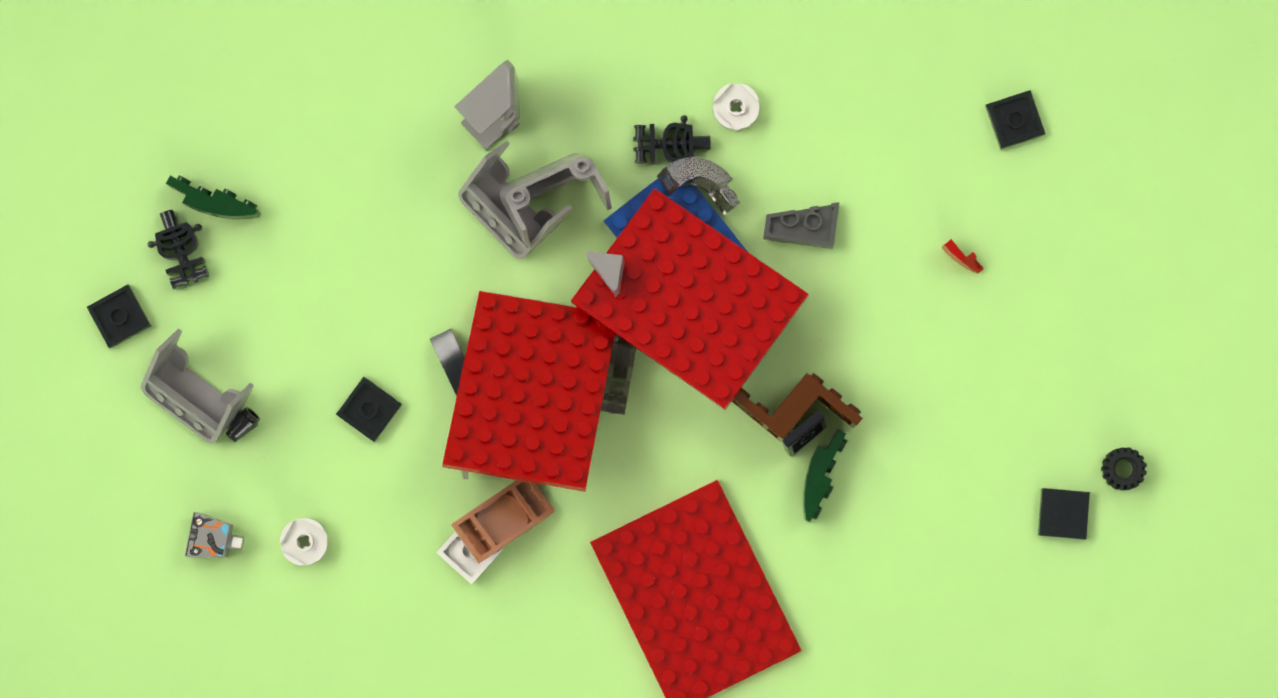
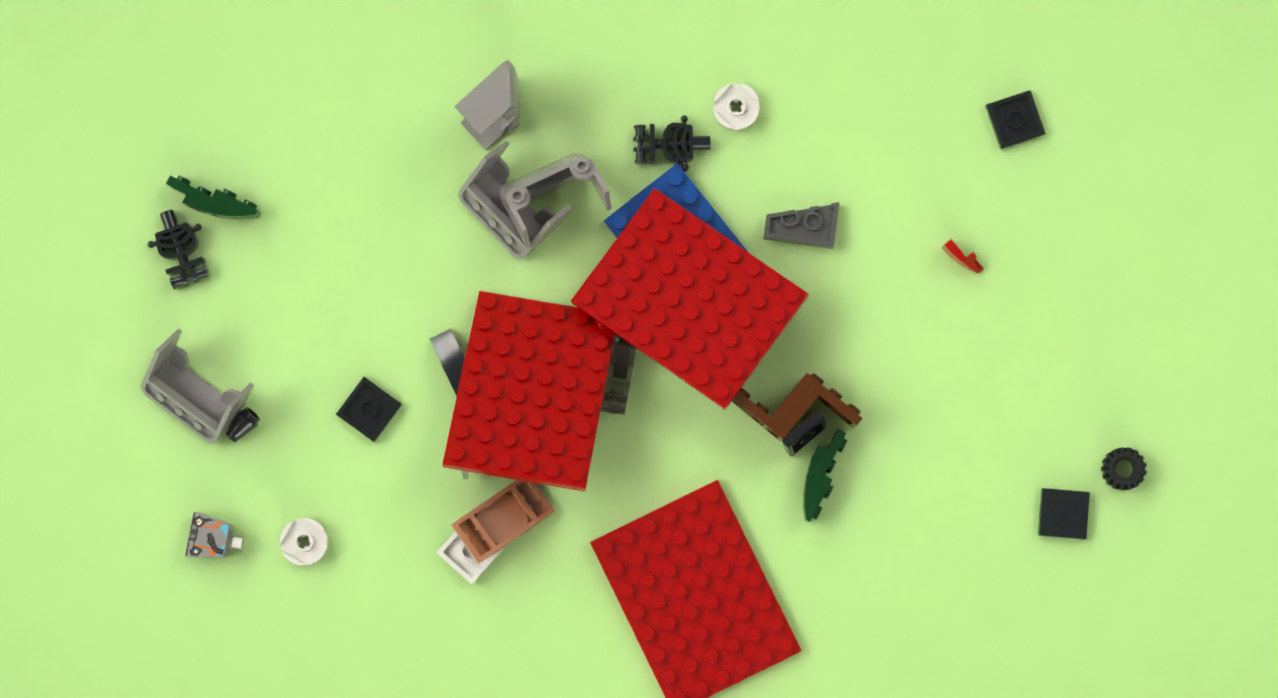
(119, 316): black tile -> none
(609, 268): light grey slope -> none
(702, 174): clear smoke arch -> none

